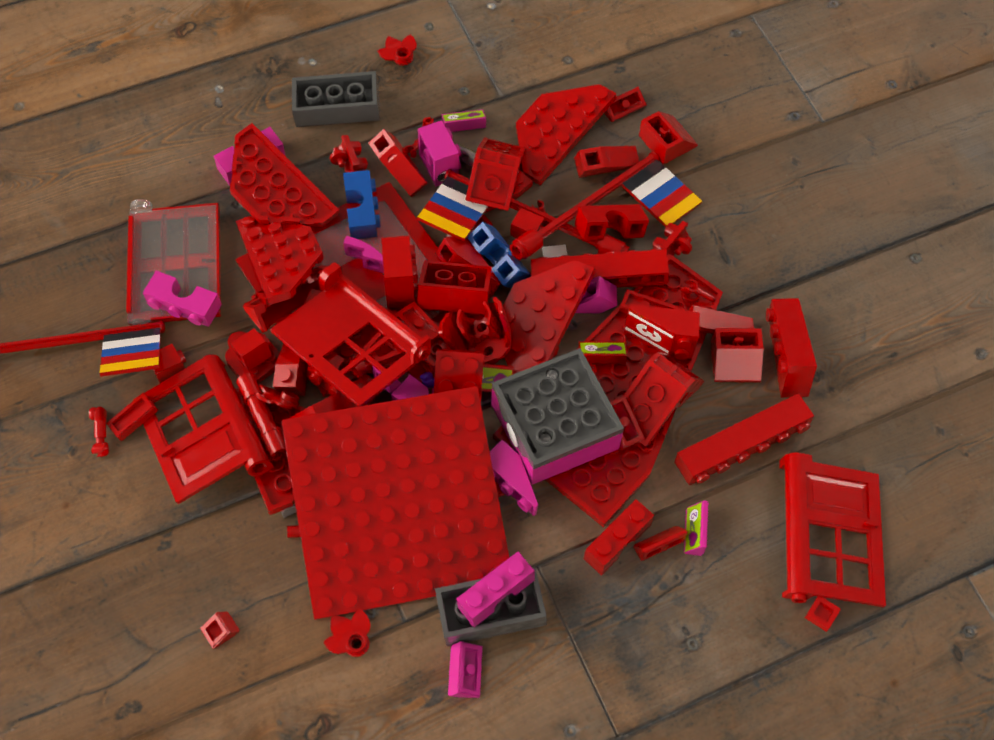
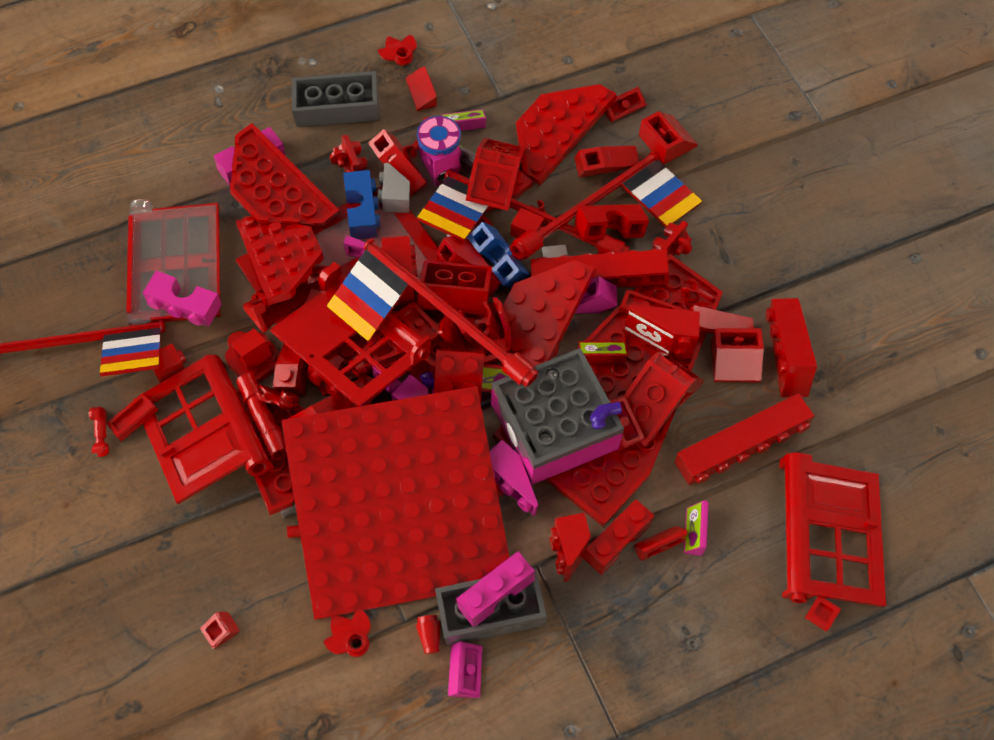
(377, 286): none -> flag
(395, 192): none -> light grey slope
(421, 89): none -> red slope
(429, 633): none -> red cone
(438, 135): none -> tile
(569, 540): none -> red slope
(602, 412): none -> dark purple arm

